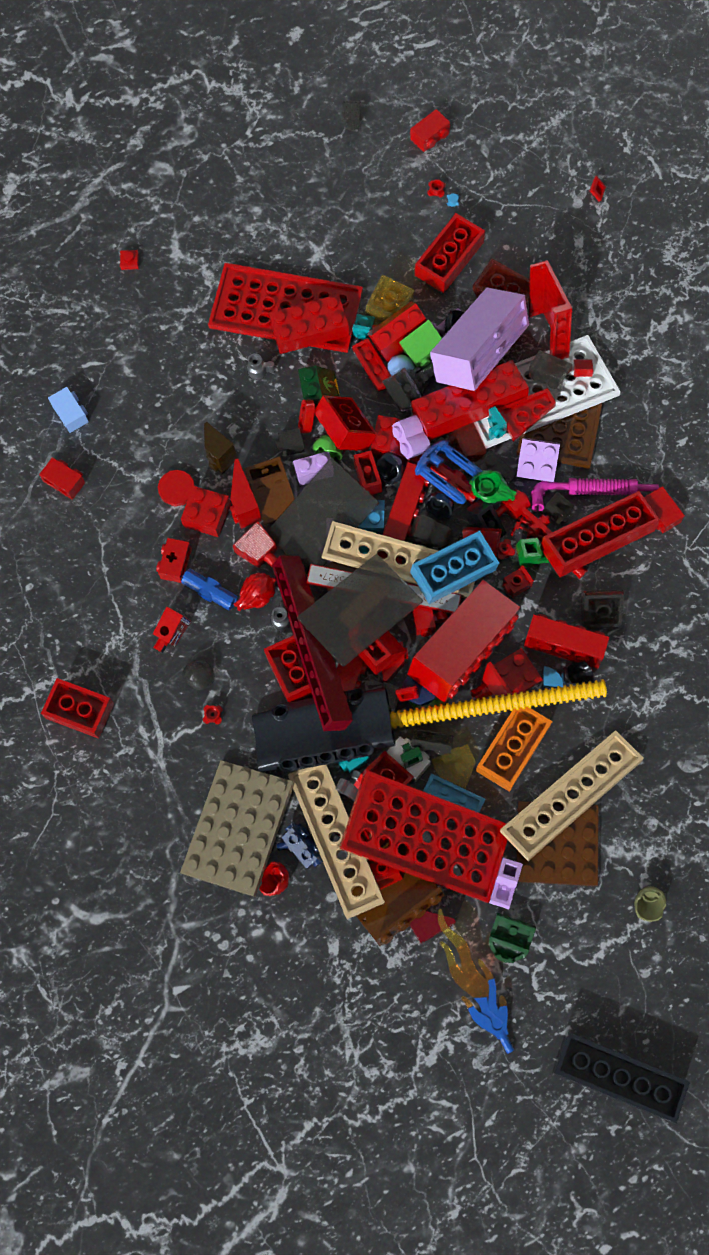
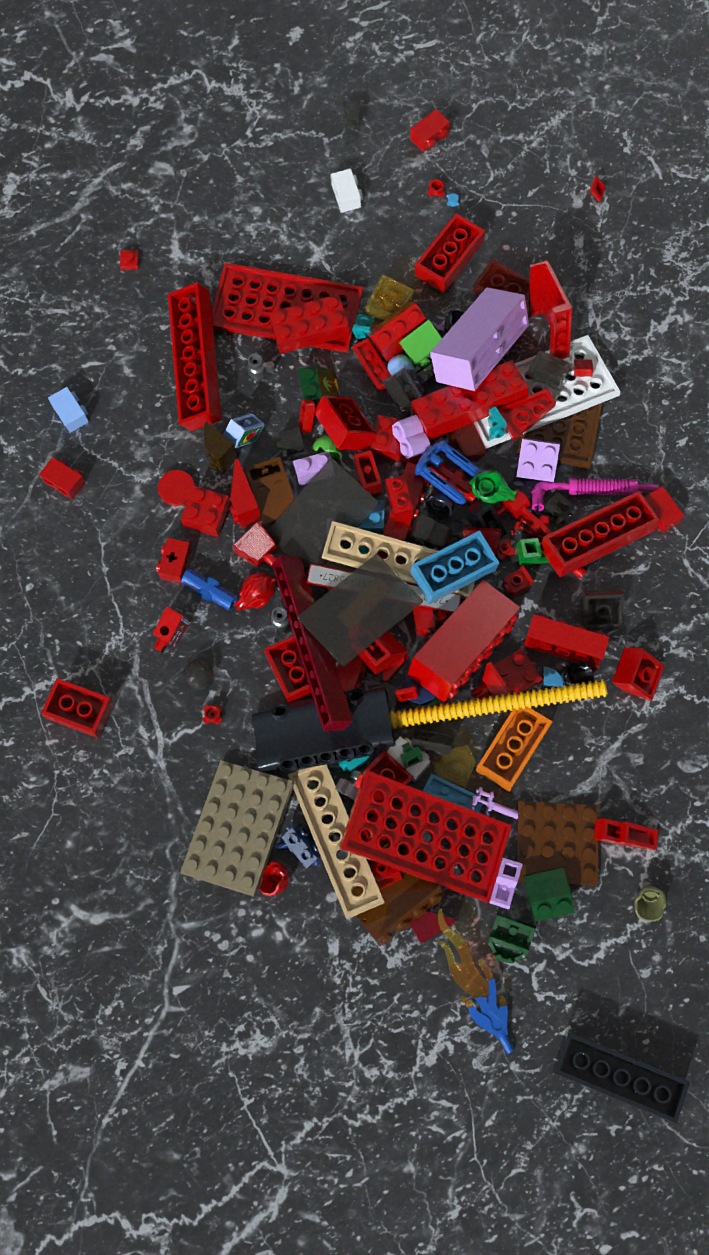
(194, 357): none -> red brick
(243, 430): none -> light blue brick
(346, 191): none -> white brick
(390, 468): black hair -> none
(399, 498): none -> red brick
(491, 805): none -> lavender piece
(548, 894): none -> dark green slope
(572, 807): tan plate -> none
(625, 834): none -> red slope
(638, 673): none -> red slope

